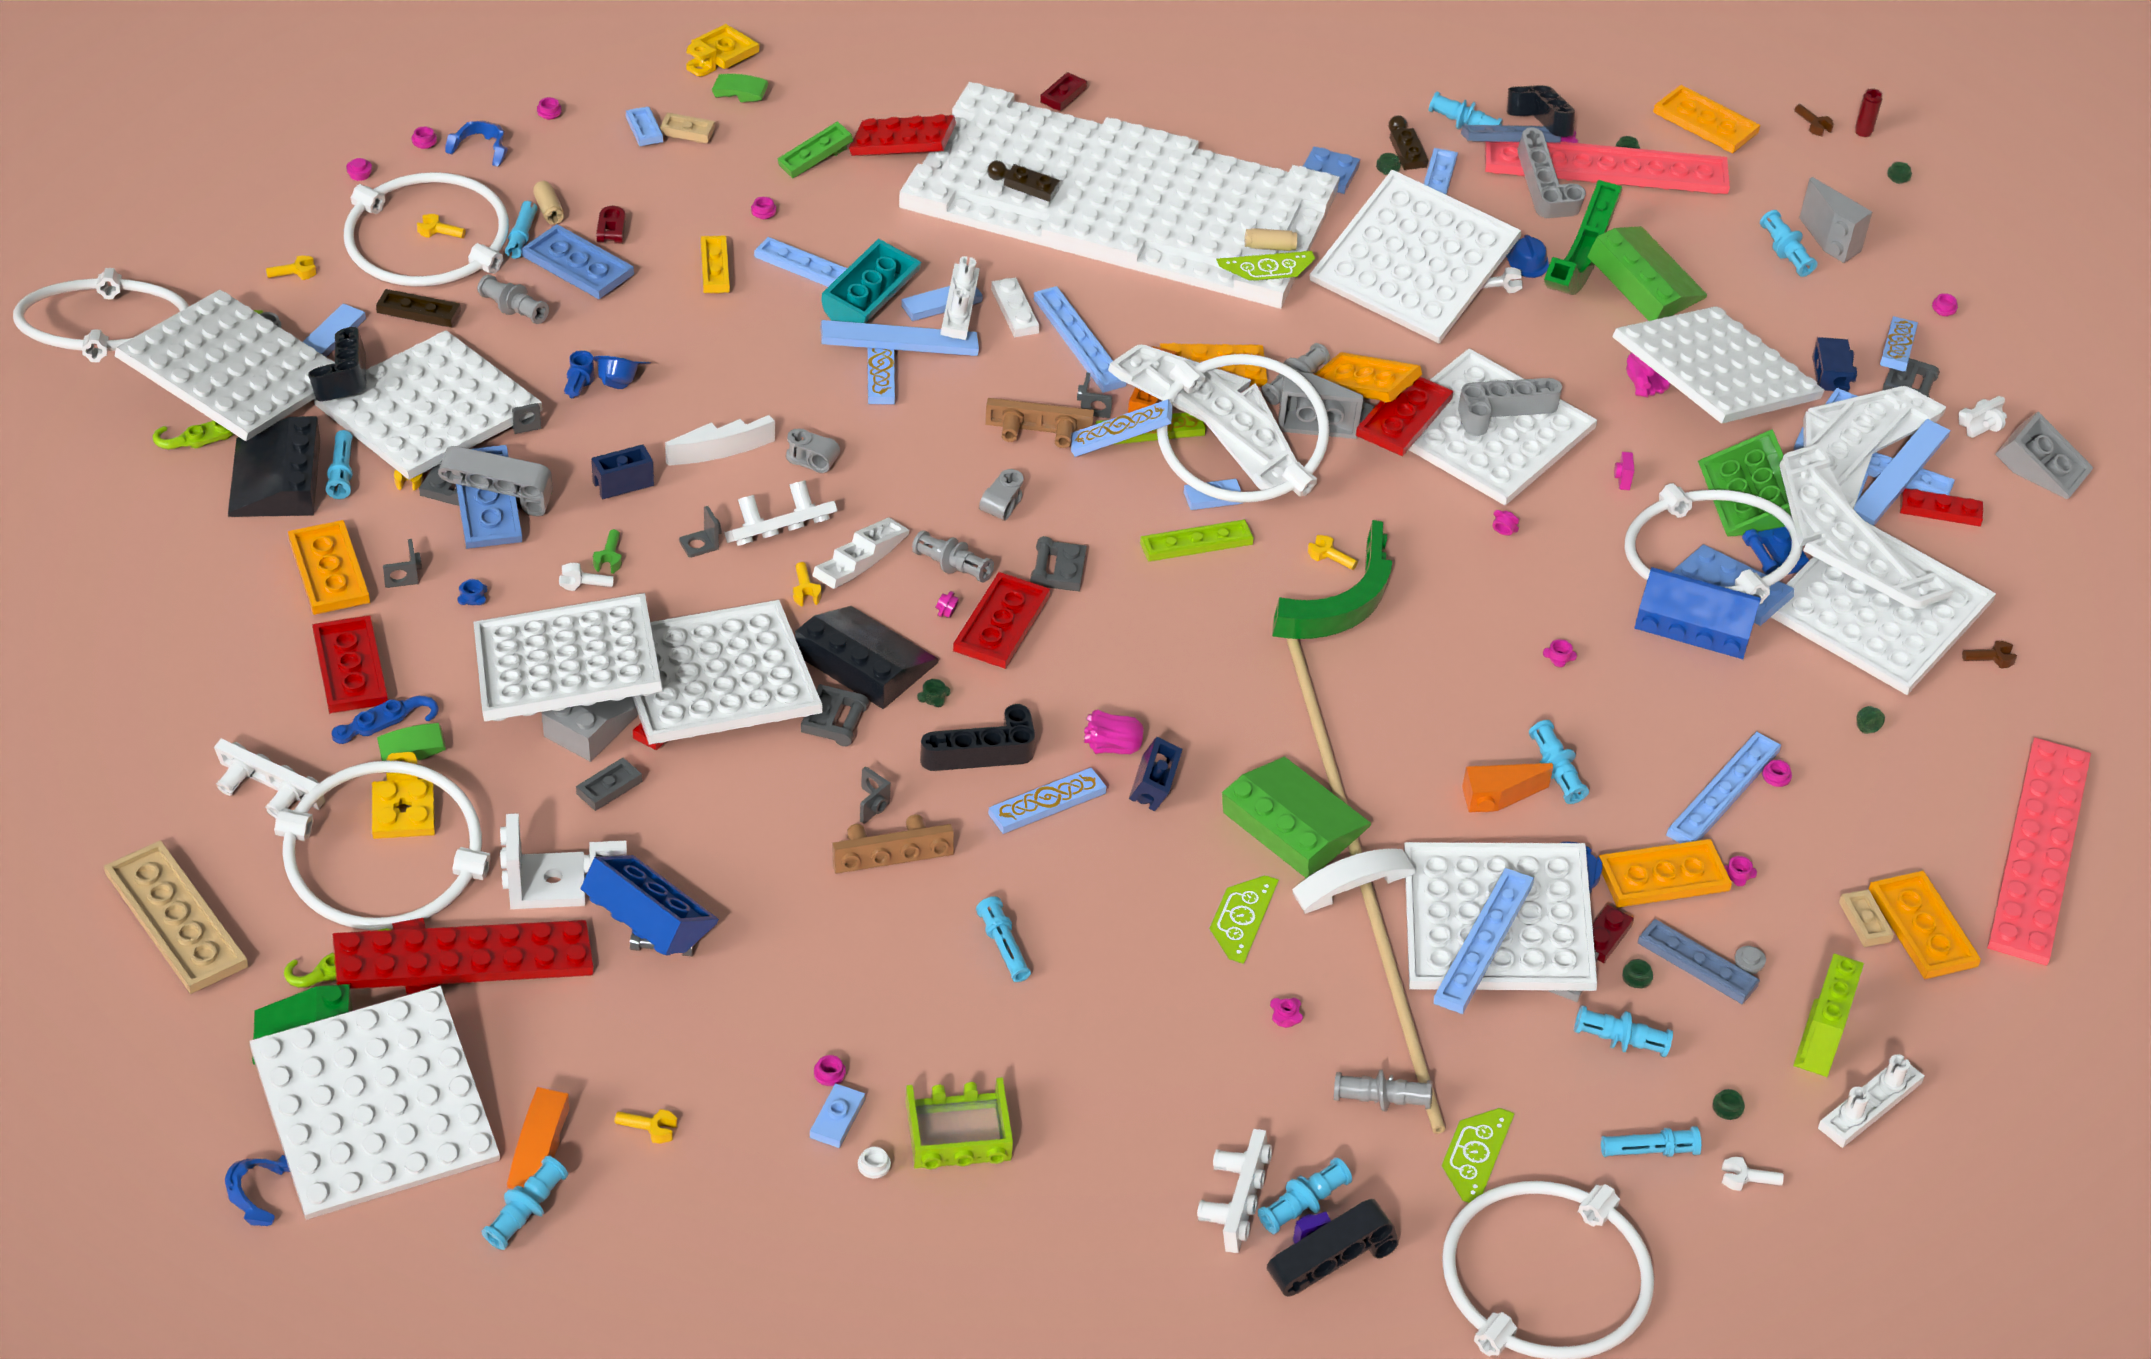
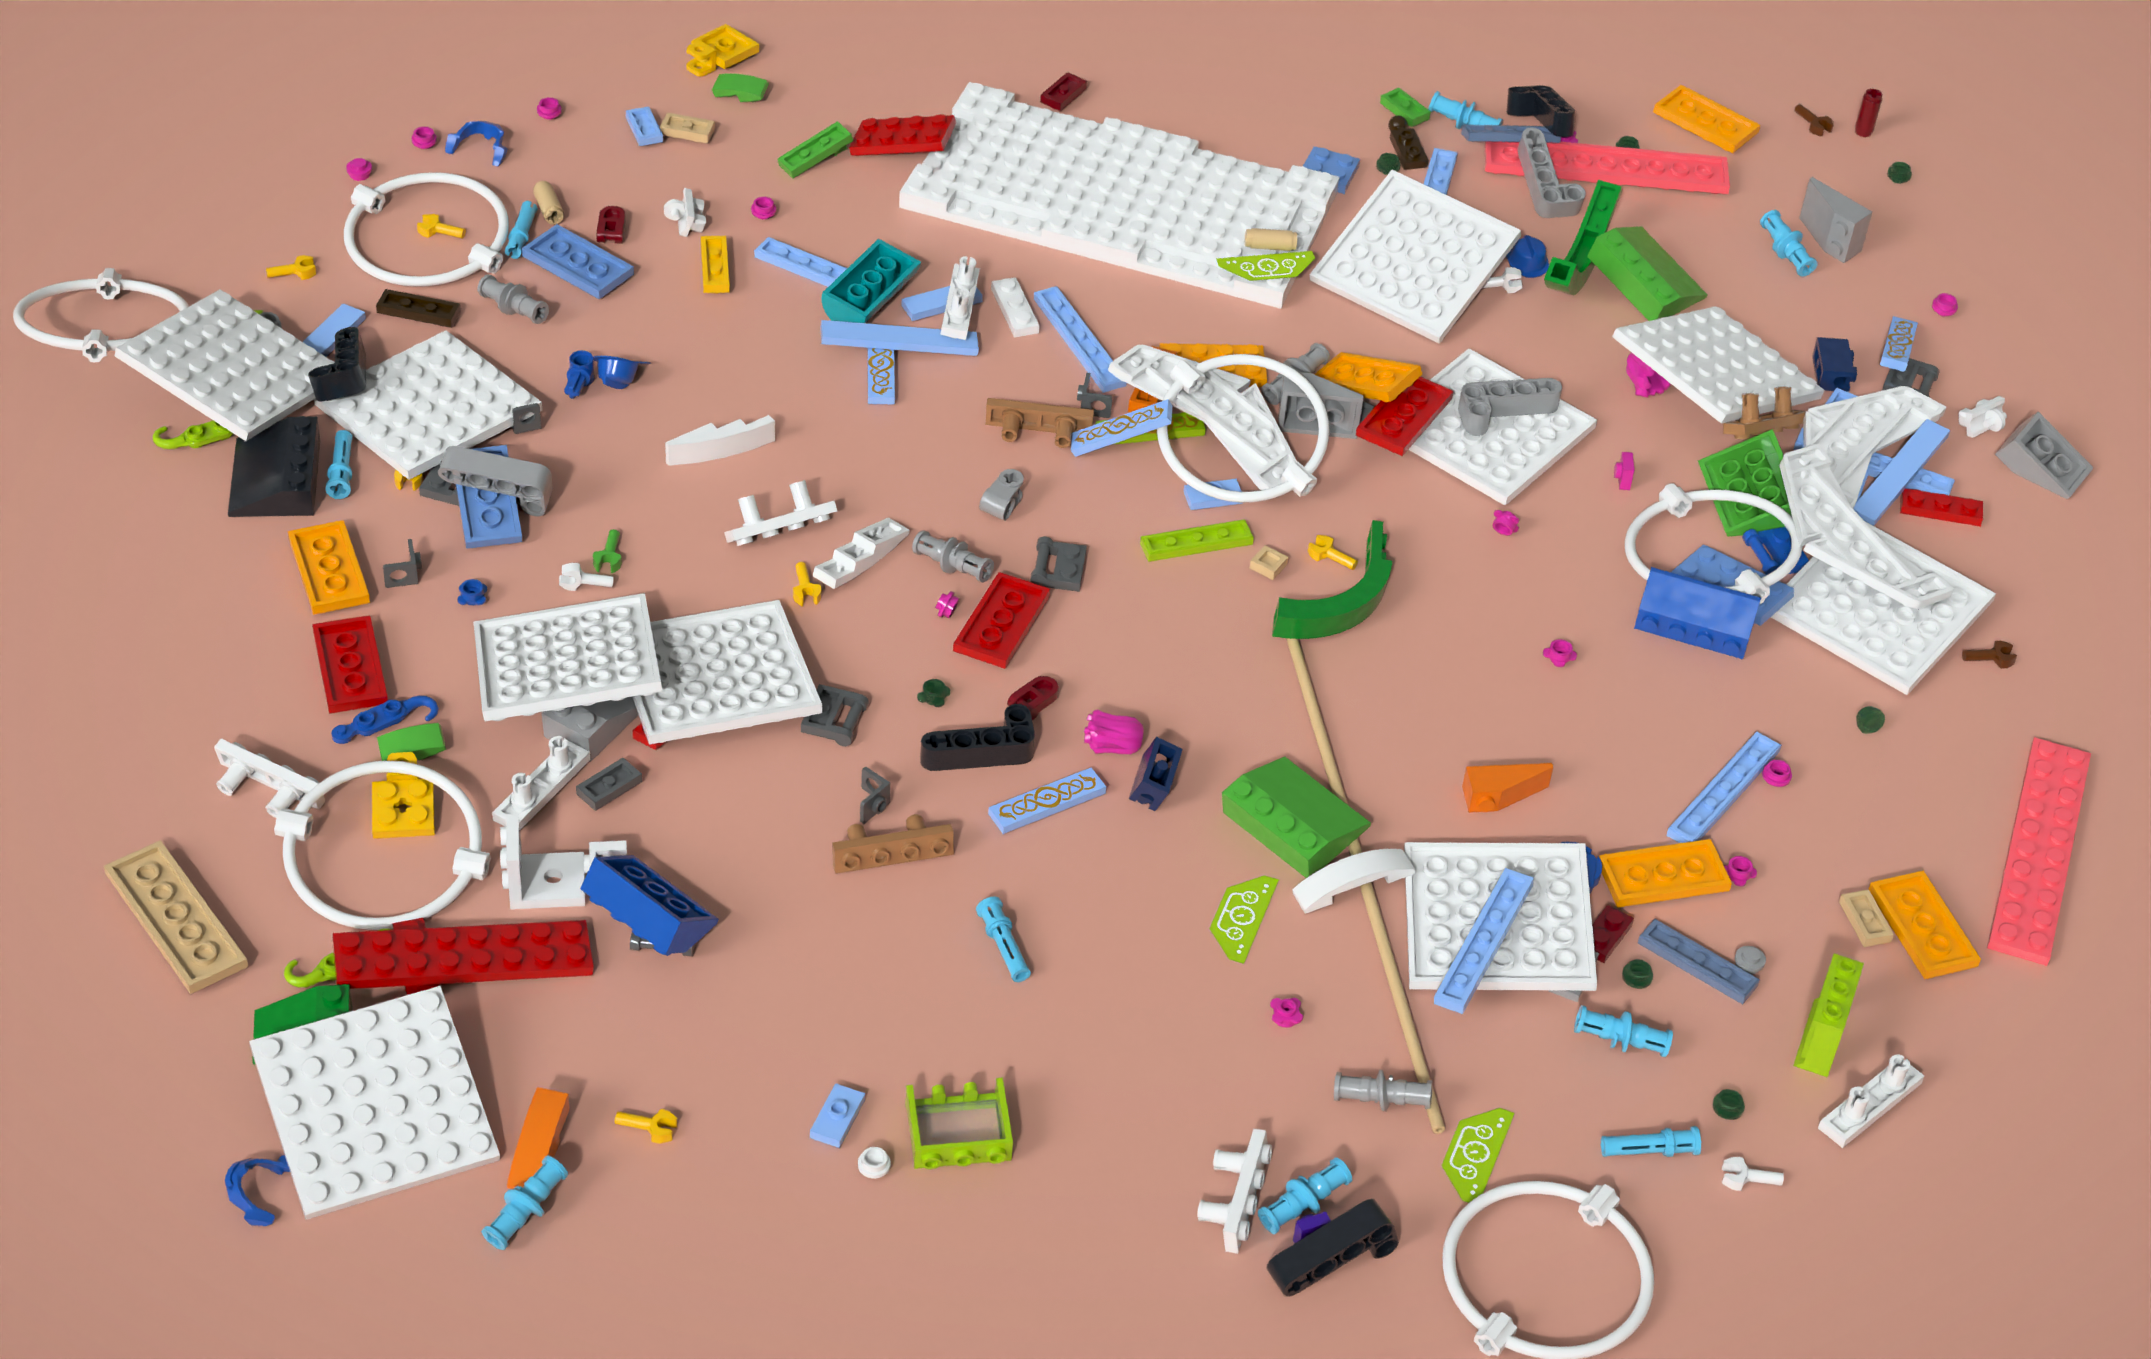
(538, 788): none -> white plate
(622, 471): dark blue brick -> none
(687, 212): none -> white hips
(709, 536): dark grey bracket -> none
(812, 452): light grey piece -> none
(829, 1064): dark pink plate -> none
(862, 654): black slope -> none
(1024, 180): dark brown plate -> none
(1042, 692): none -> dark red plate
(1268, 562): none -> tan plate
(1404, 105): none -> bright green plate
(1563, 771): medium azure piece -> none
(1754, 425): none -> medium nougat plate

